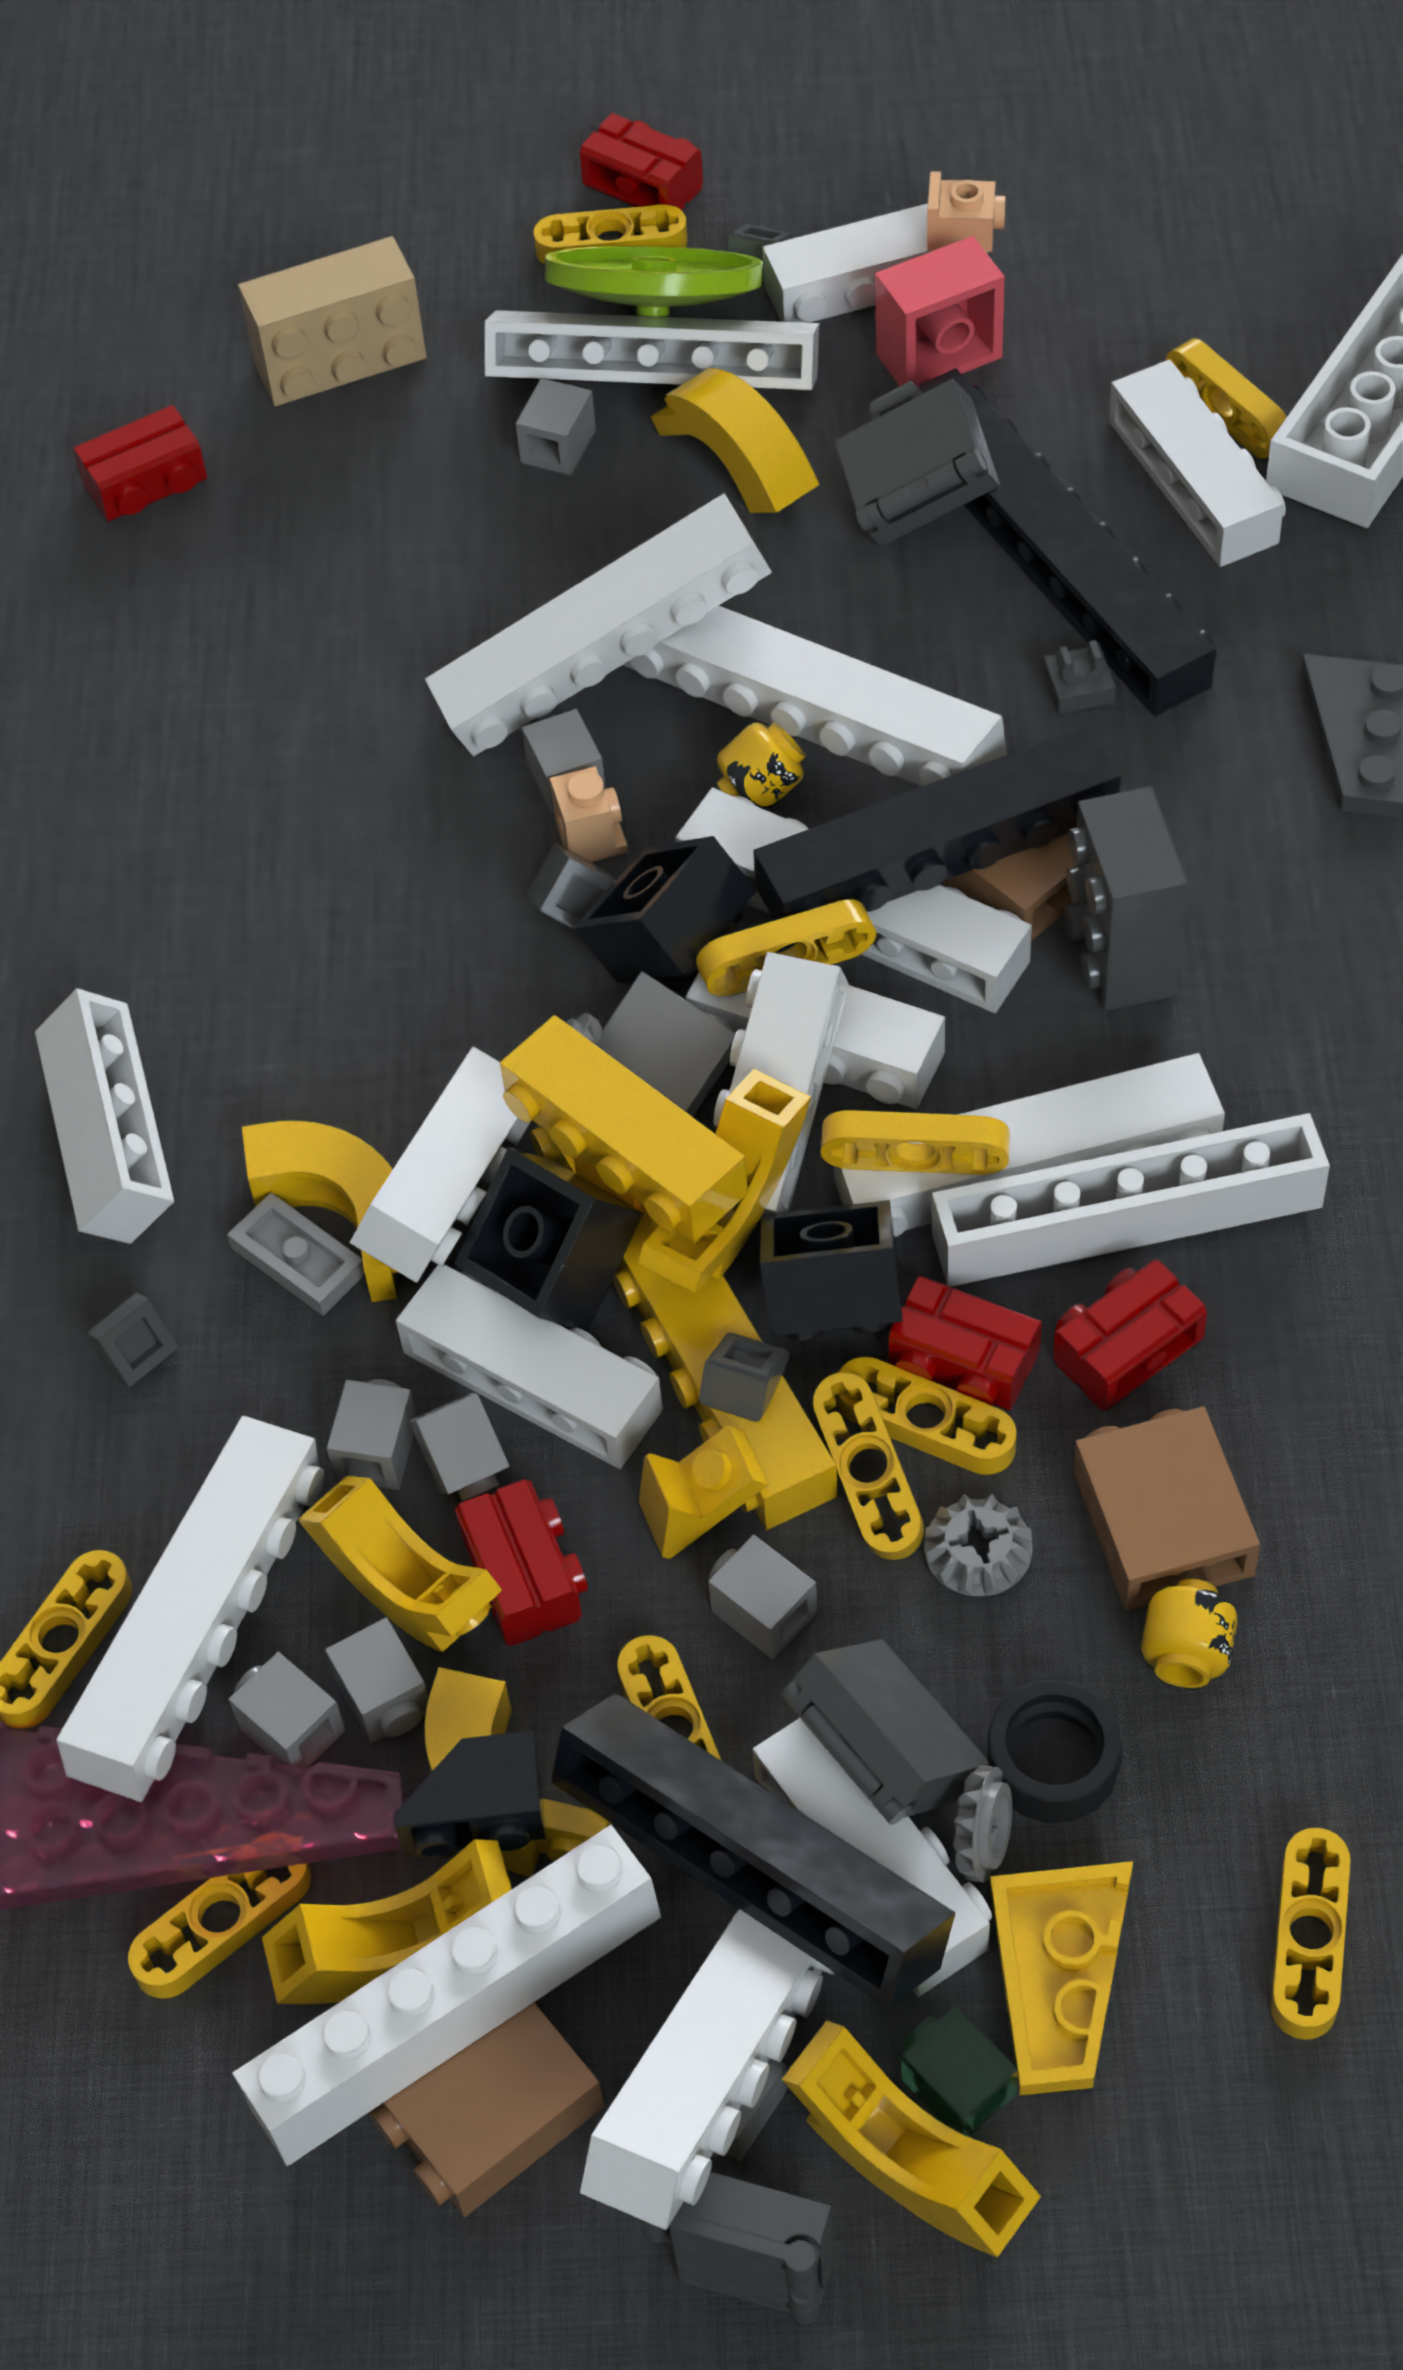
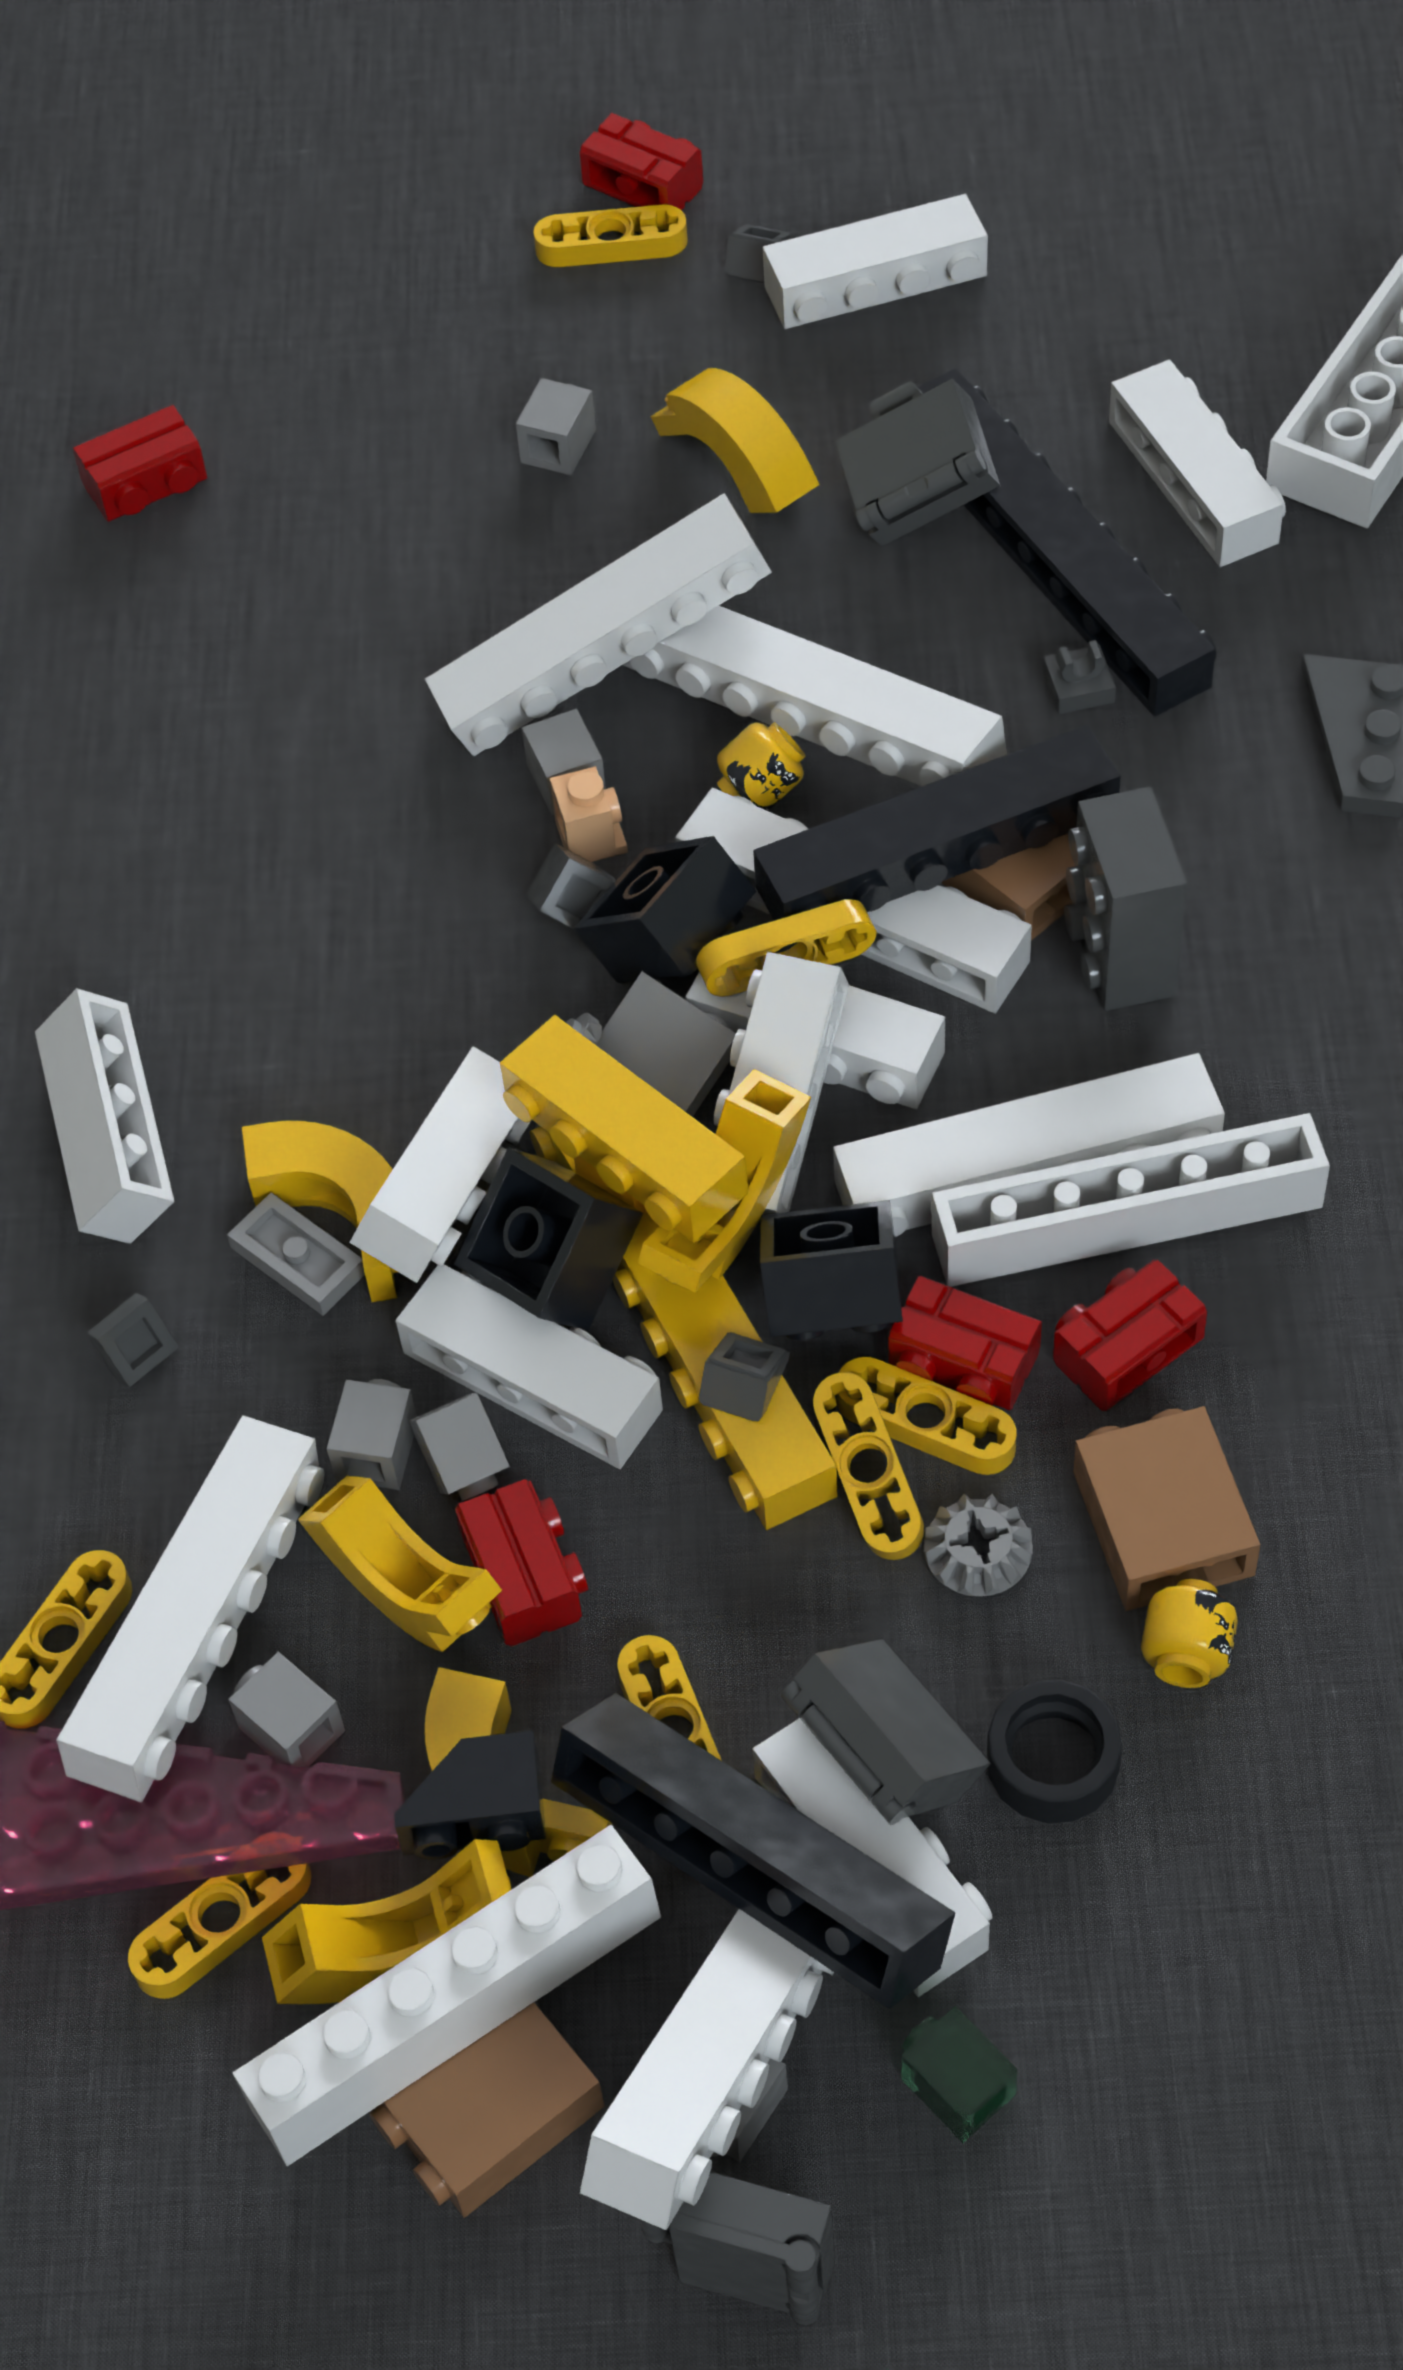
(333, 320): tan brick -> none
(379, 1681): light grey brick -> none
(649, 348): white brick -> none
(653, 275): lime dish -> none
(700, 1490): yellow slope -> none
(762, 1595): light grey brick -> none
(903, 2150): yellow arch -> none
(939, 313): coral brick -> none
(947, 1142): yellow beam -> none
(963, 210): light nougat brick -> none
(982, 1823): light grey gear -> none
(1057, 1967): yellow wing -> none
(1244, 408): yellow beam -> none
(1287, 1978): yellow beam -> none

